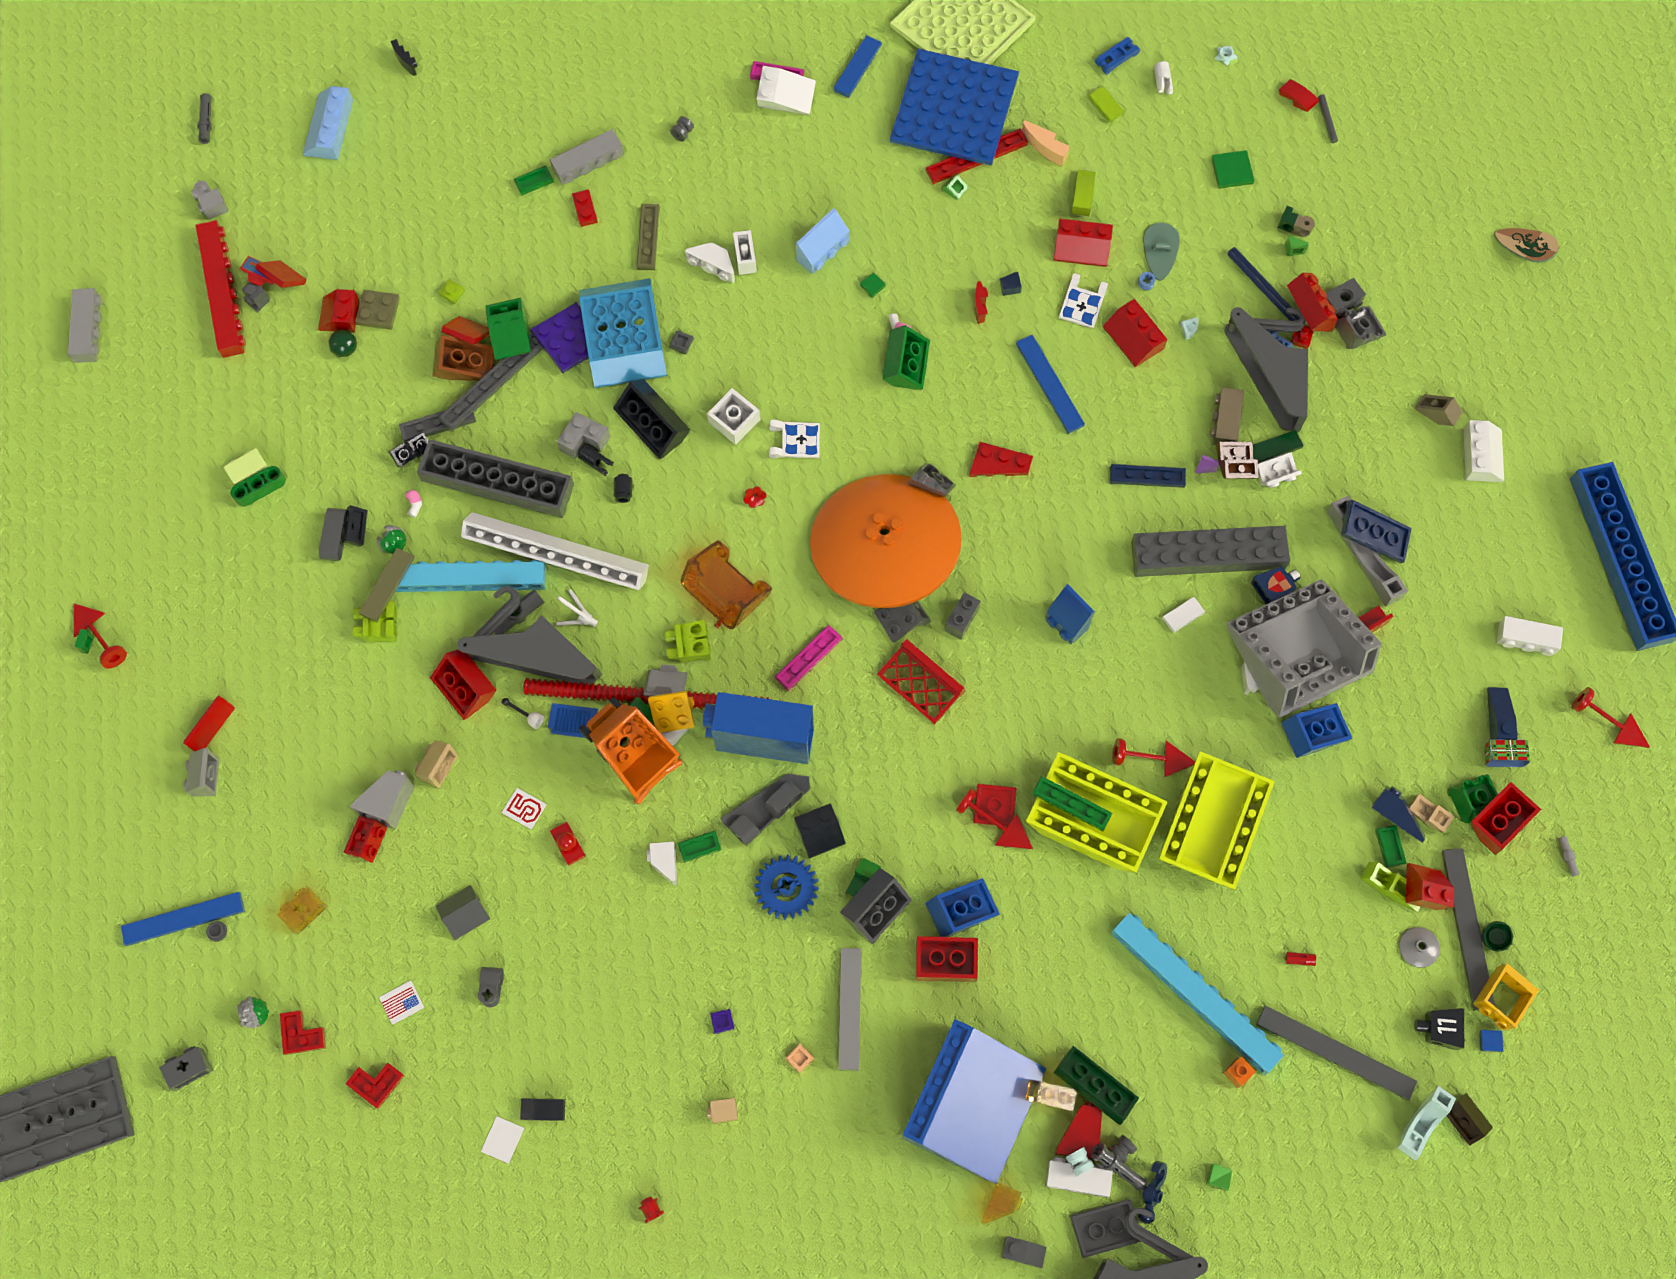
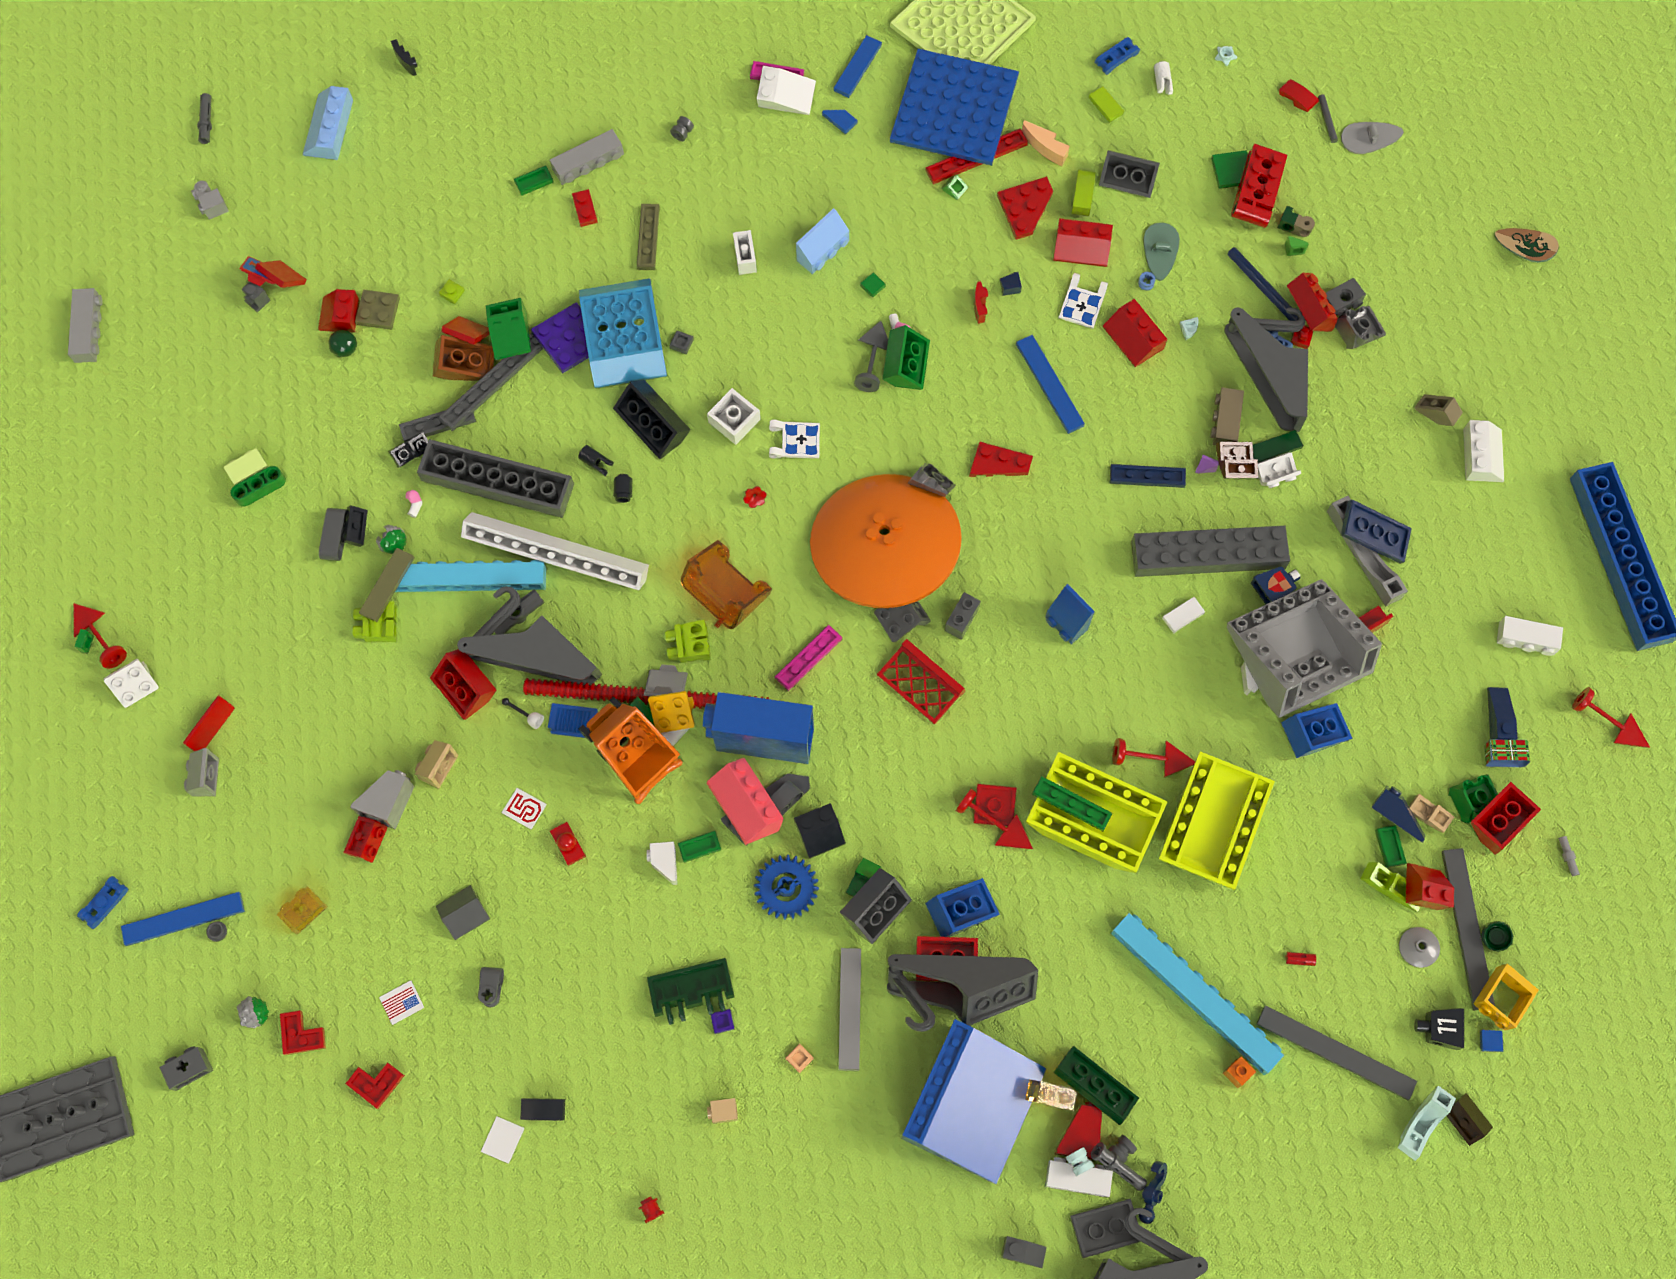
(103, 902): none -> blue plate
(131, 682): none -> white bracket
(220, 289): red brick -> none
(581, 432): light grey brick -> none
(584, 616): white plant -> none
(690, 986): none -> dark green hinge
(712, 260): white slope -> none
(745, 801): none -> coral slope
(841, 119): none -> blue tile
(877, 338): none -> dark grey piece
(972, 986): none -> dark grey piece
(1002, 1203): clear yellow slope -> none
(1025, 205): none -> red plate
(1129, 173): none -> dark grey slope
(1219, 1177): bright green slope -> none
(1259, 185): none -> red hinge
(1369, 136): none -> light grey shield

